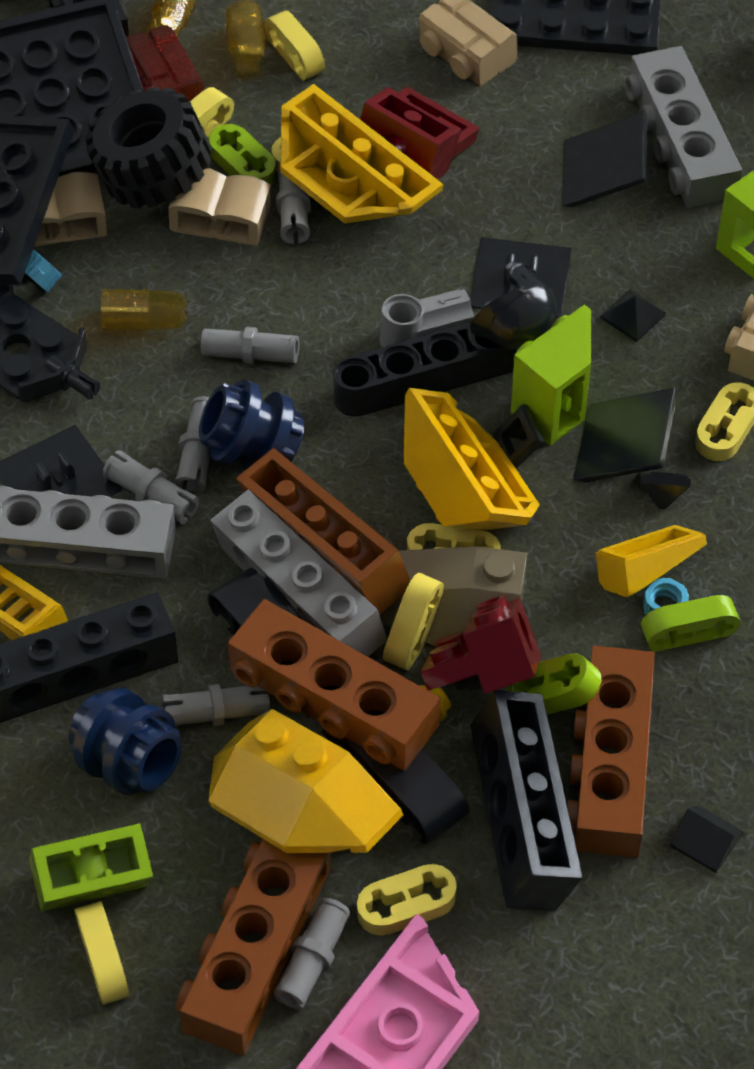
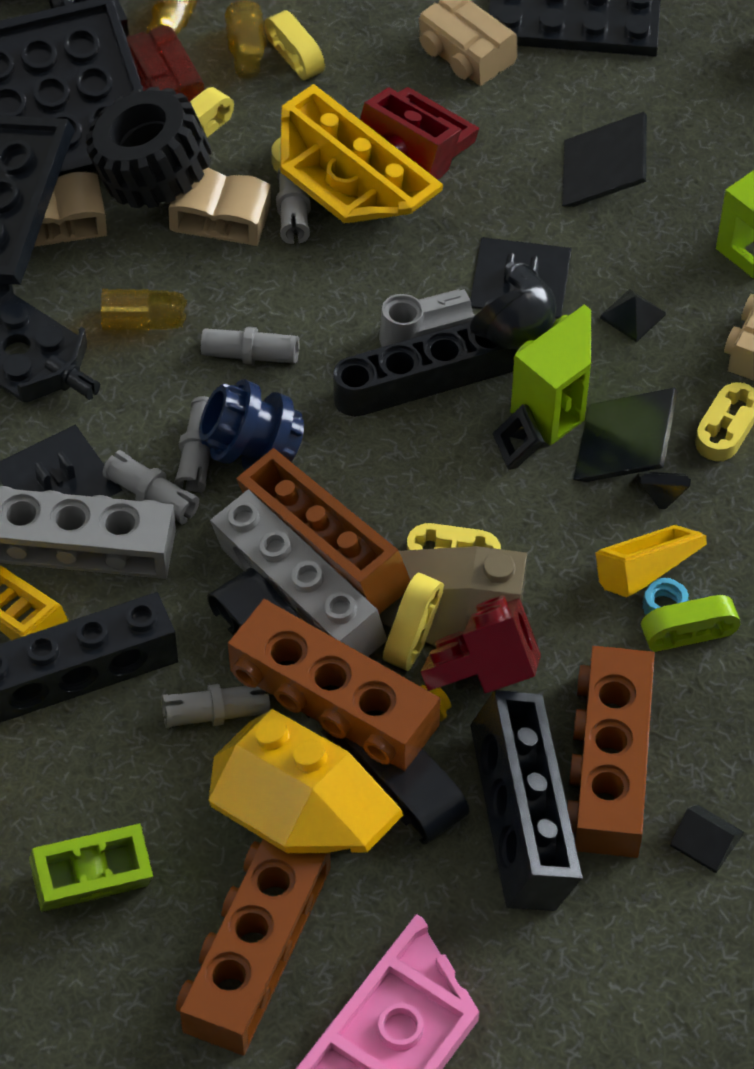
(42, 271): medium azure axle -> none
(102, 952): light yellow beam -> none
(124, 741): dark blue piece -> none
(247, 152): lime beam -> none
(312, 953): light grey pin -> none
(403, 888): light yellow beam -> none
(461, 466): yellow wedge -> none
(553, 681): lime beam -> none
(683, 126): light grey brick -> none

